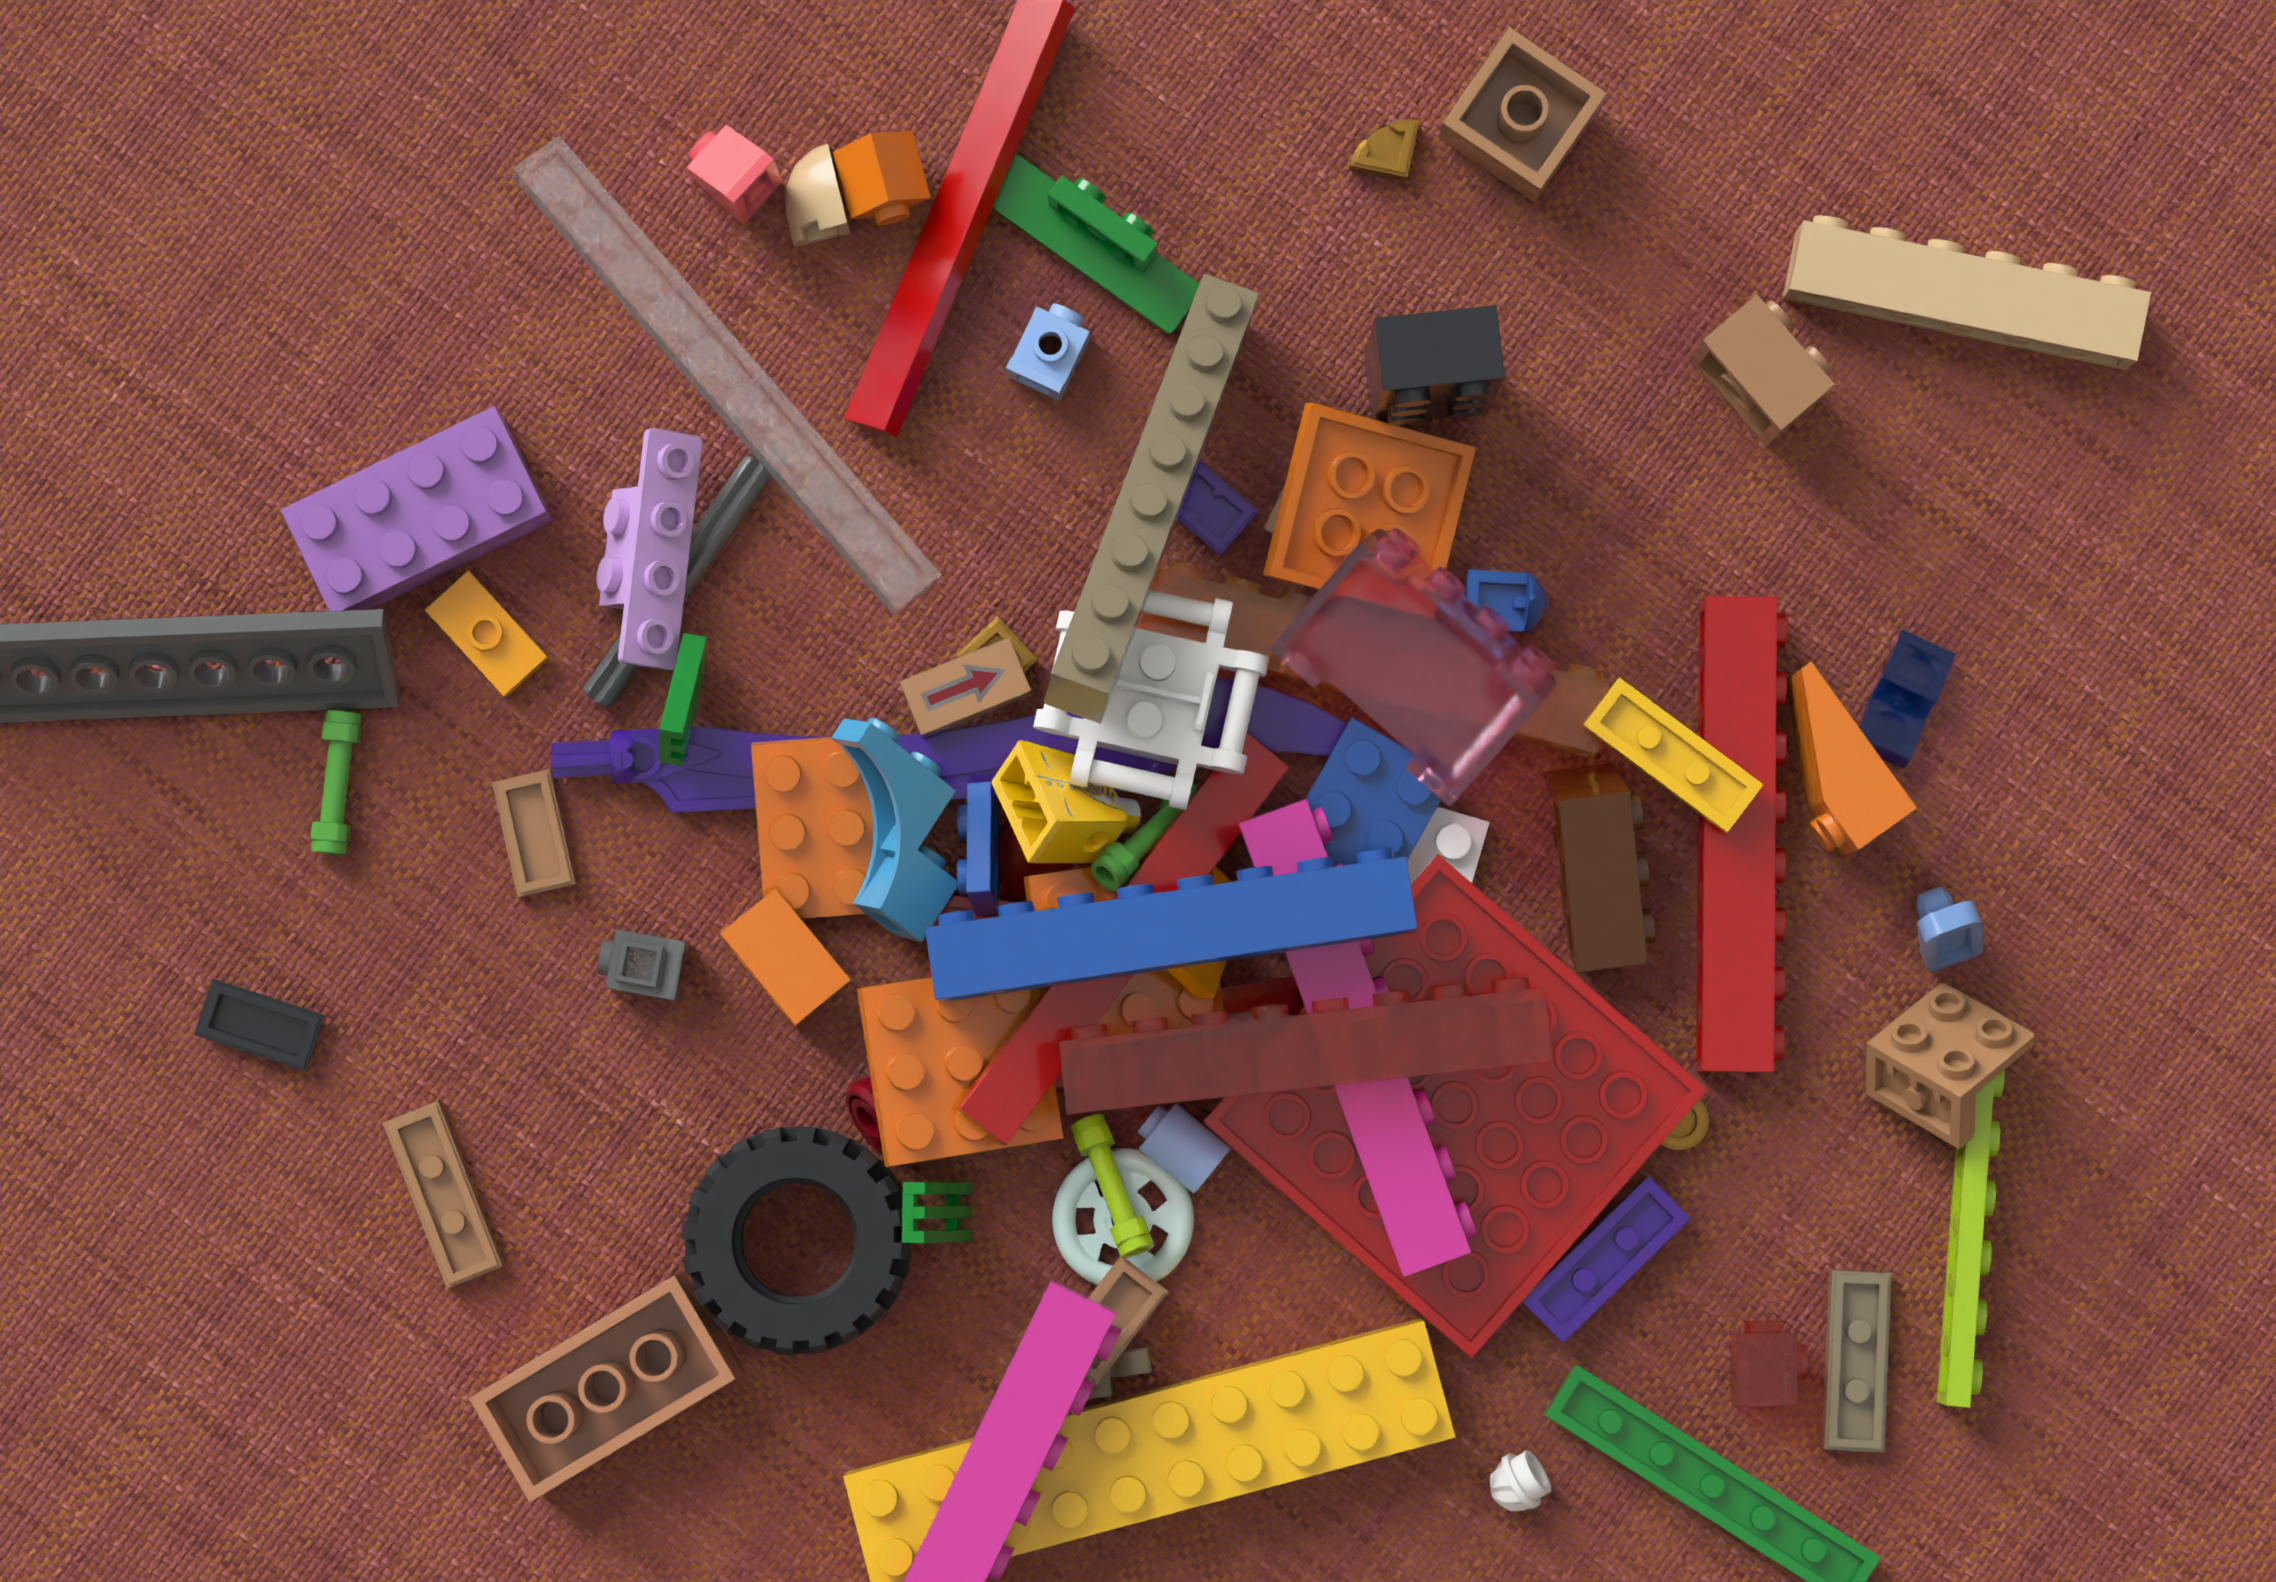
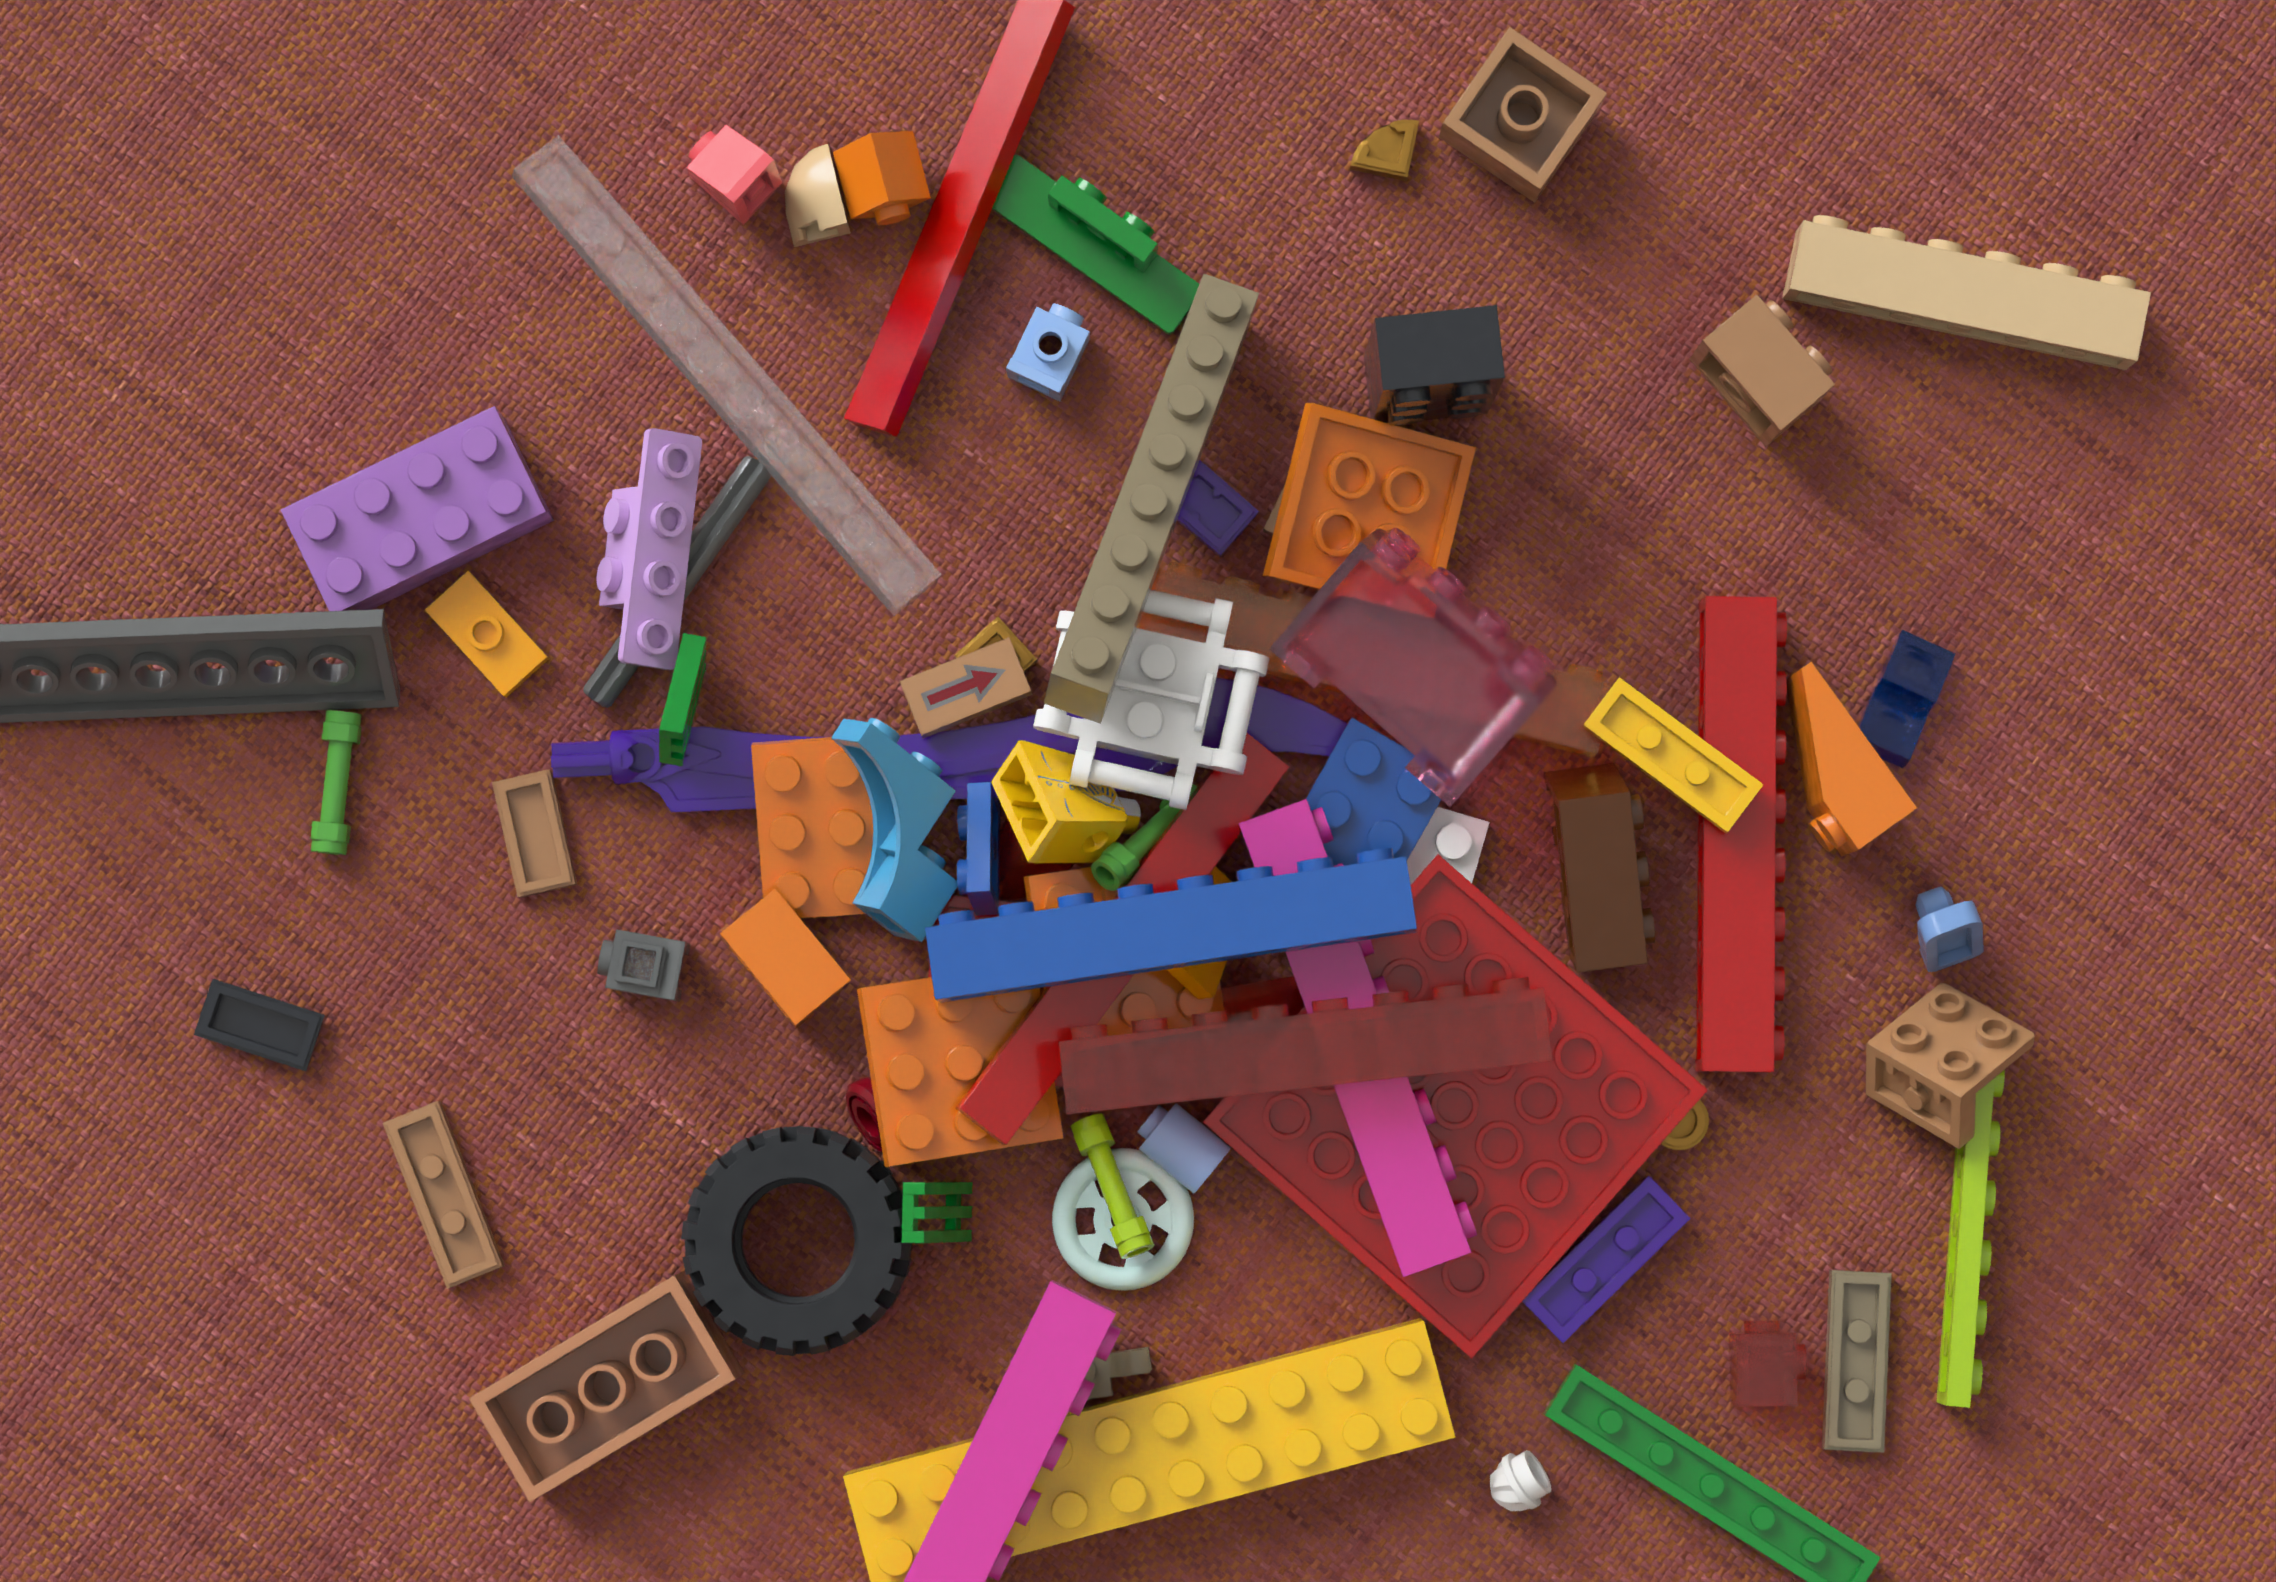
(1134, 1300): medium nougat tile -> none
(1511, 594): blue plate -> none

